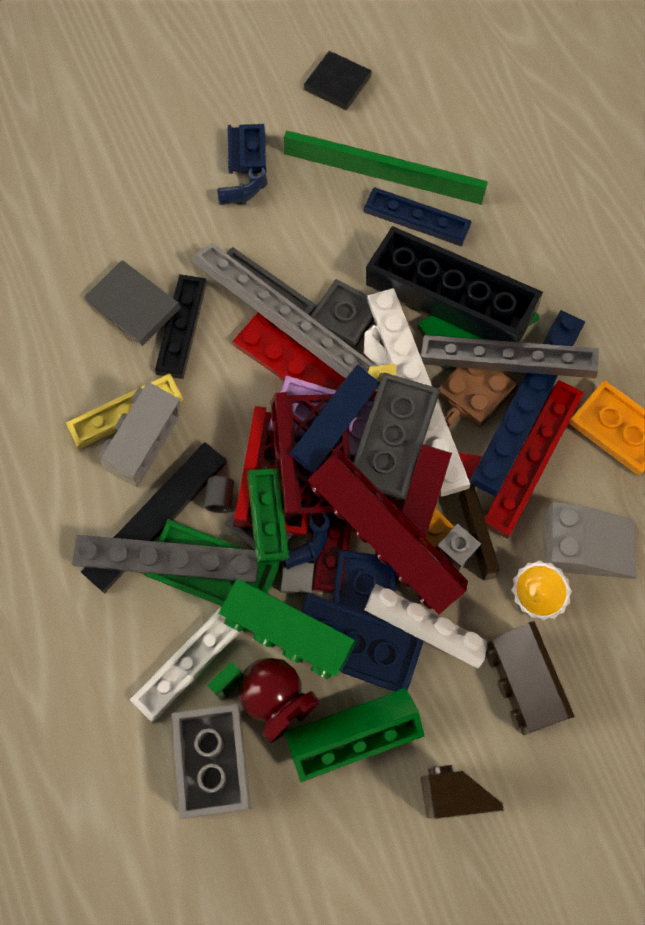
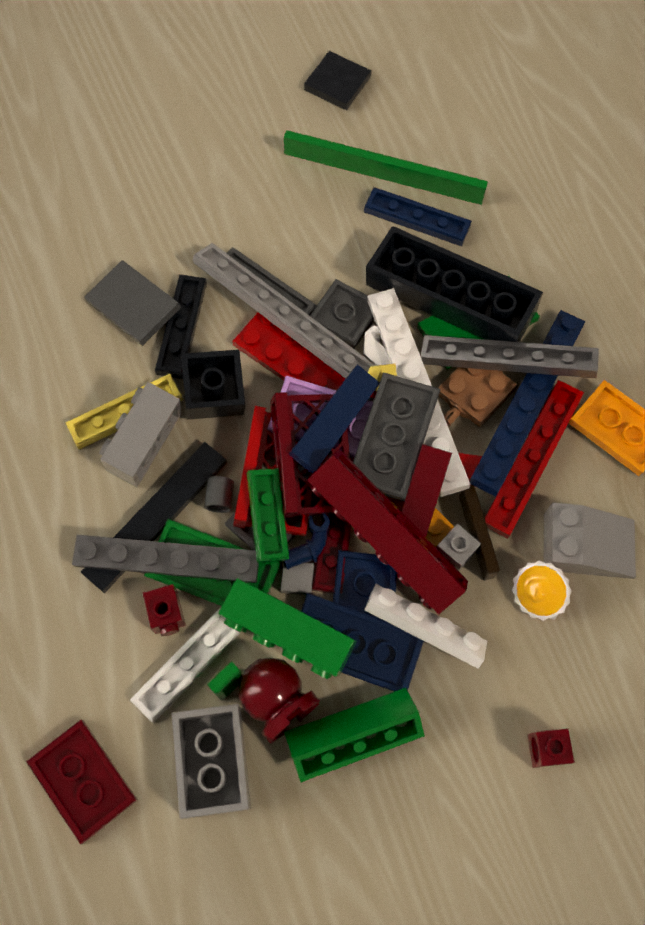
(82, 781): none -> dark red tile
(164, 610): none -> dark red brick
(213, 384): none -> black brick
(243, 193): dark blue piece -> none
(246, 148): dark blue plate -> none
(455, 794): dark brown slope -> none
(528, 679): dark brown slope -> none
(550, 748): none -> dark red brick

